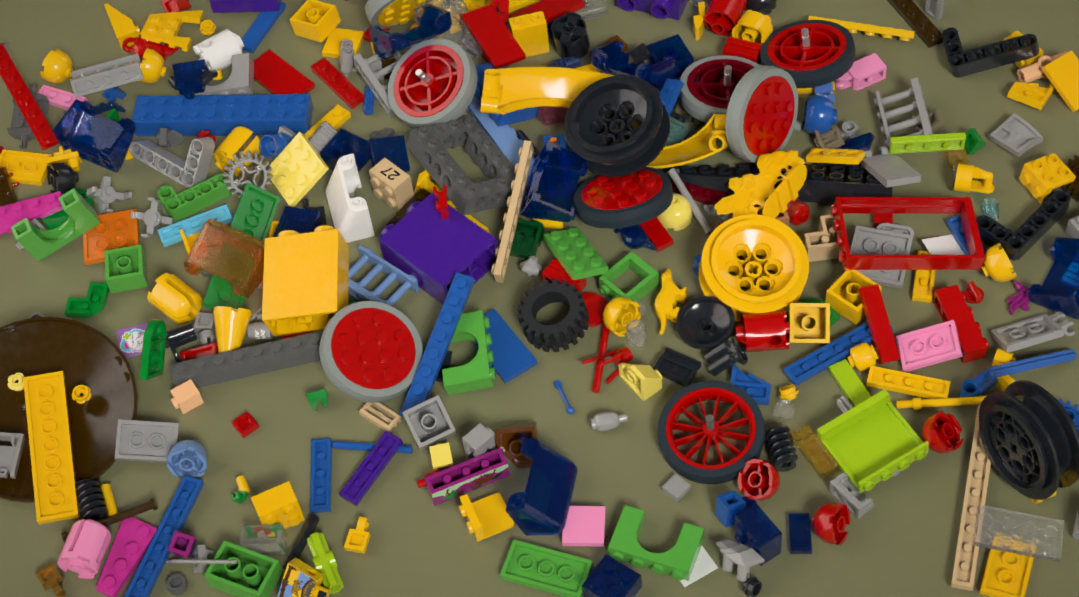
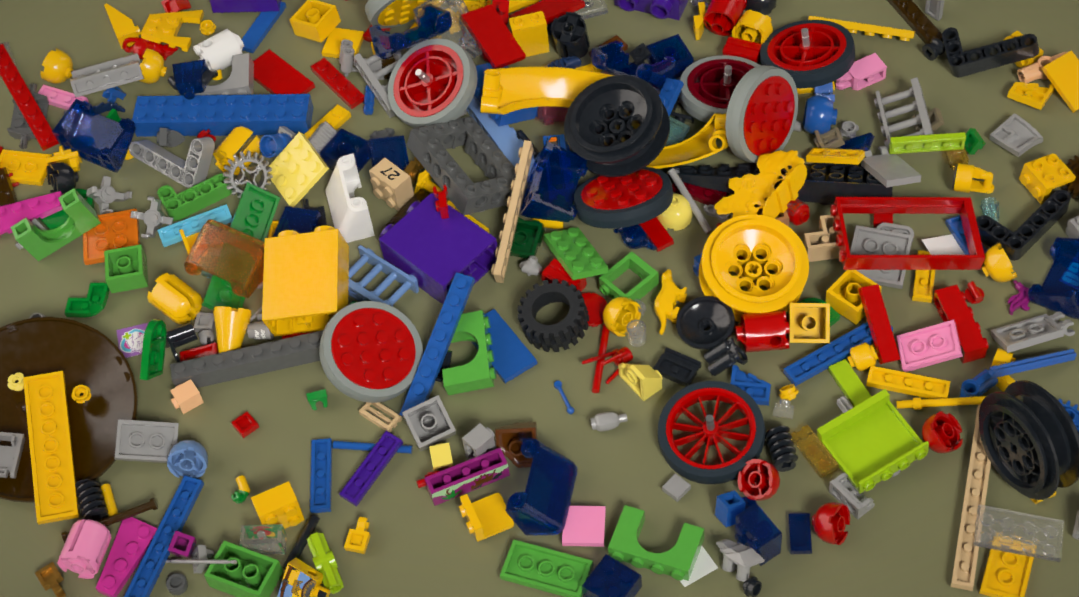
(413, 169): none -> pearl gold plate
(933, 49): none -> black wheel

